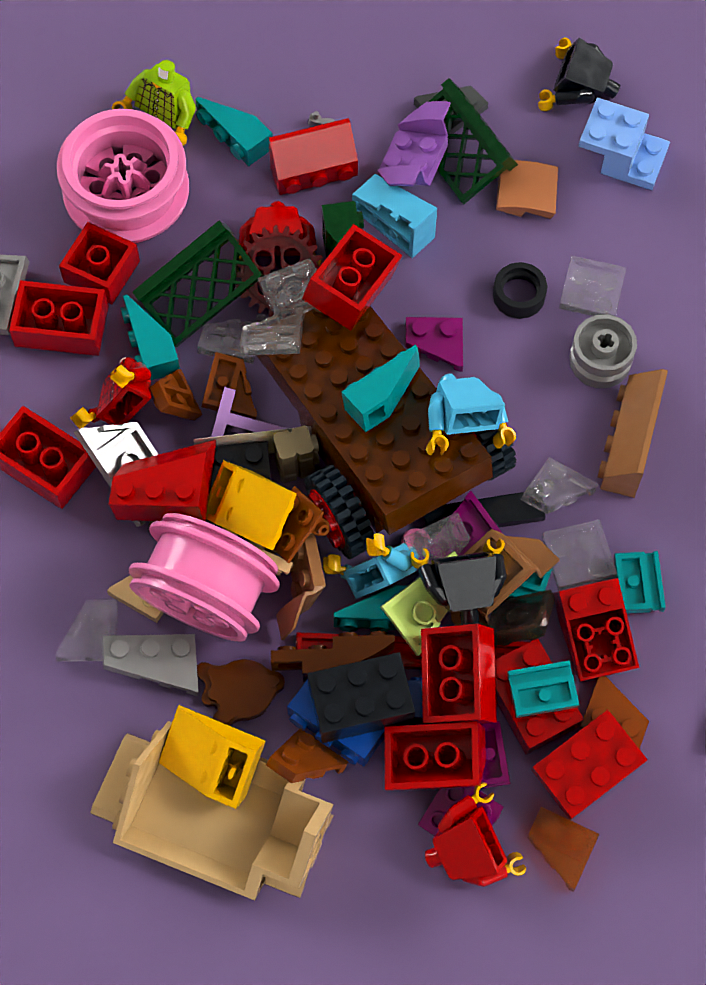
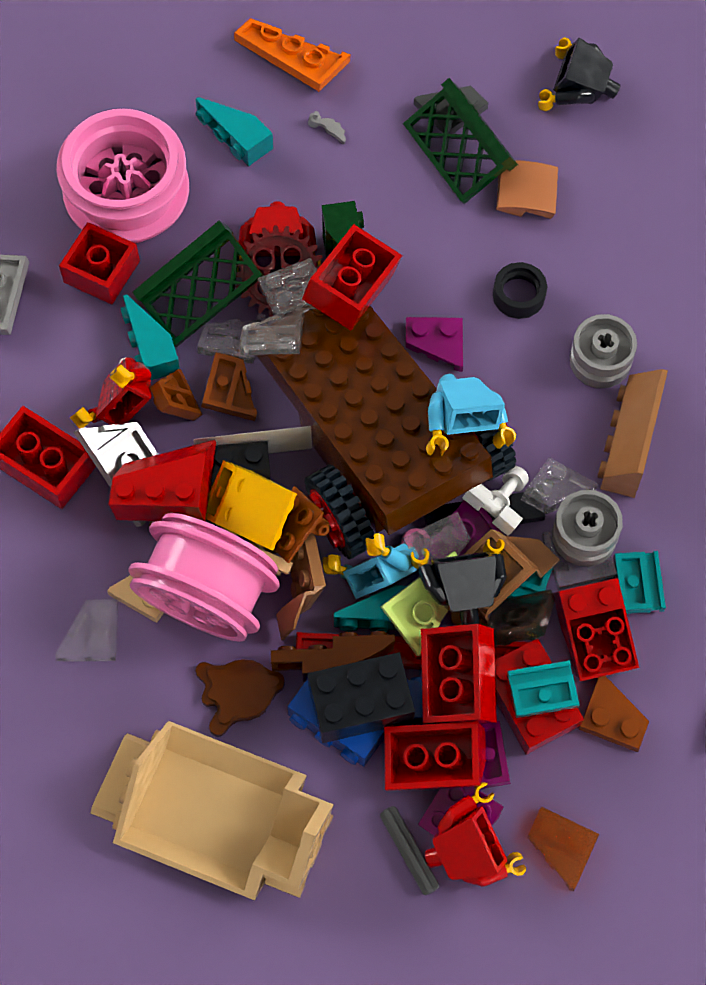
(59, 318): red brick -> none
(156, 658): light grey wing -> none
(162, 95): lime torso -> none
(211, 756): yellow slope -> none
(239, 423): lavender bracket -> none
(295, 453): dark tan brick -> none
(302, 60): none -> orange wing
(304, 758): dark orange wing -> none
(313, 156): slope -> none
(378, 393): teal slope -> none
(397, 214): medium azure wedge -> none
(409, 850): none -> dark grey axle
(417, 147): medium lavender piece -> none
(497, 501): none -> white bar
(587, 527): none -> light grey wheel
(589, 764): red brick -> none
(592, 287): clear plate -> none
(622, 138): light blue bracket -> none

